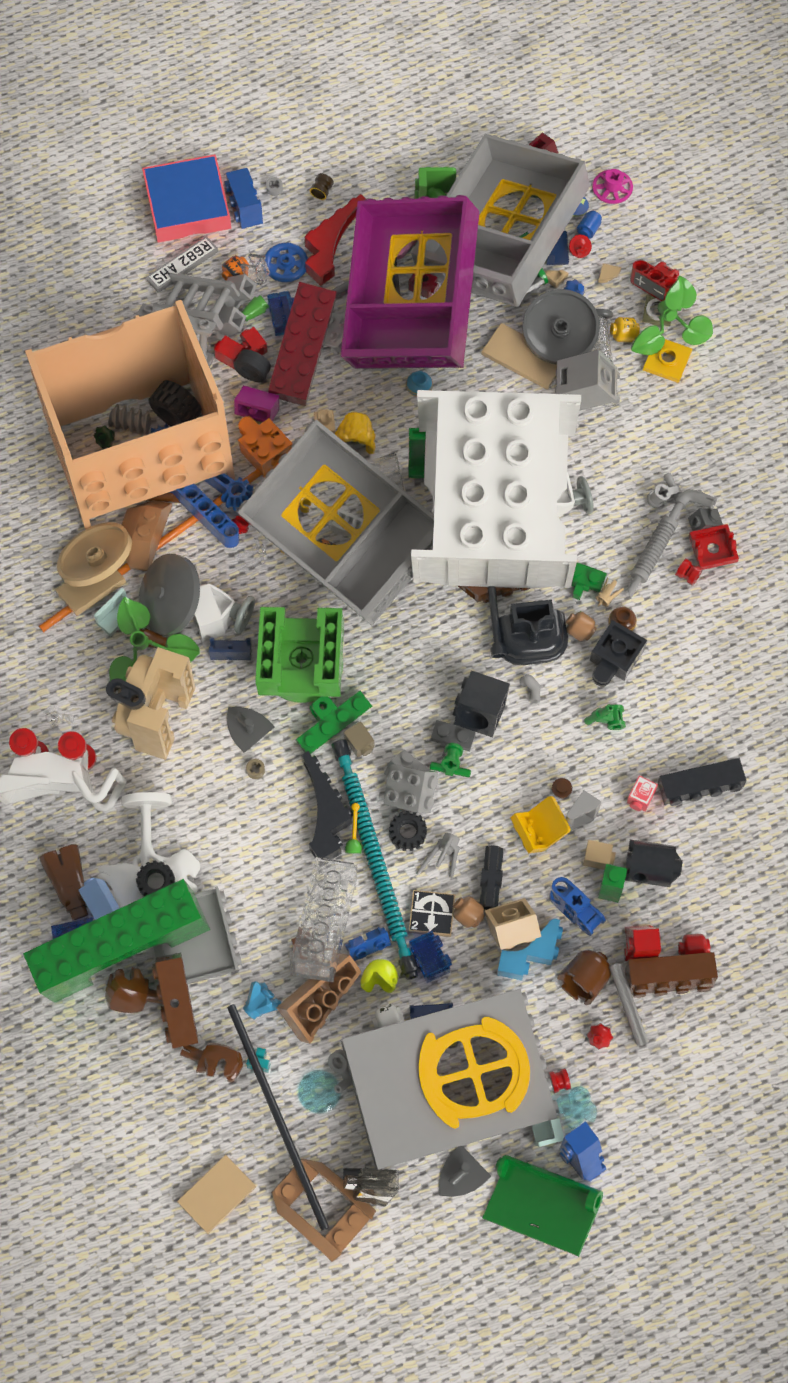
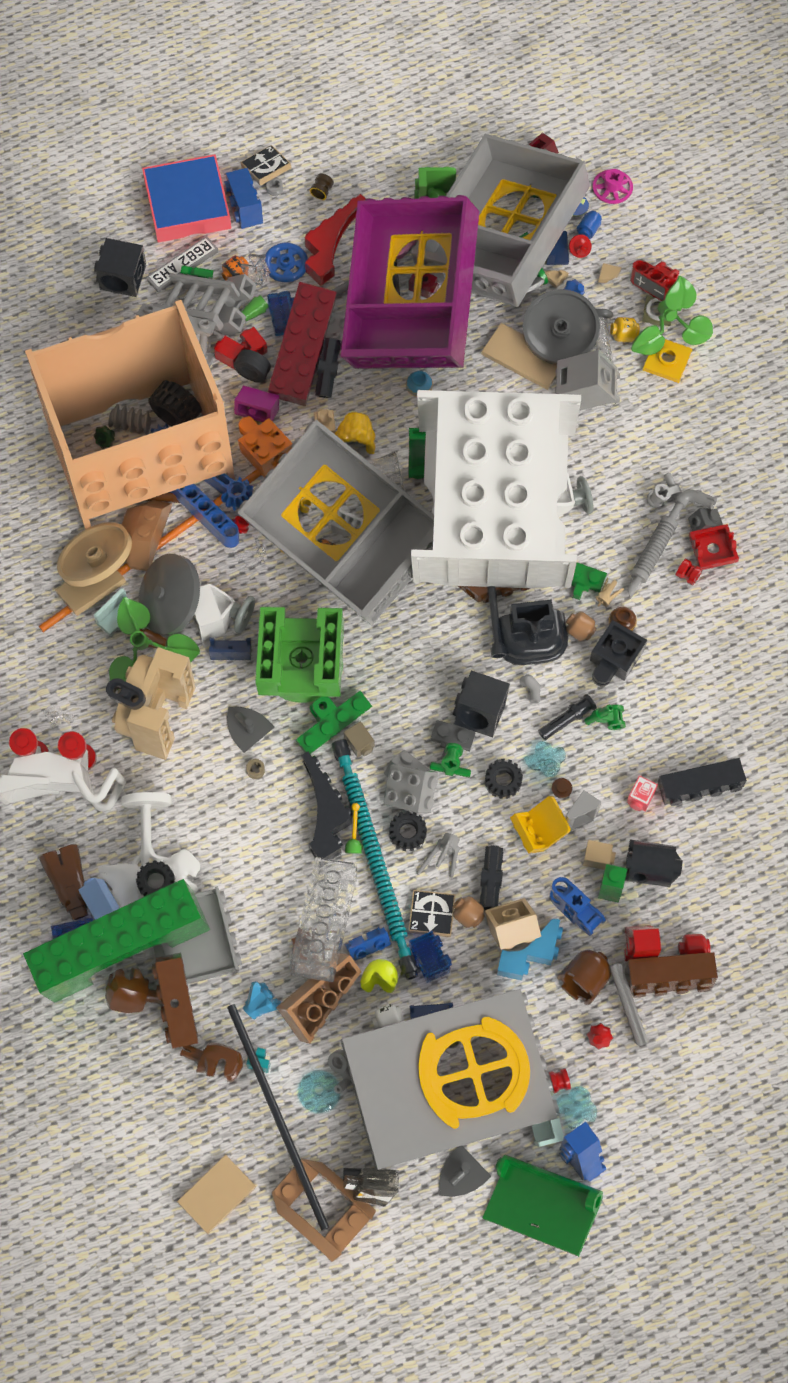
(120, 267): none -> black brick
(197, 272): none -> green plate
(266, 165): none -> tile
(327, 368): none -> black piece
(512, 770): none -> black tyre
(546, 756): none -> clear light blue plate
(574, 712): none -> black pin

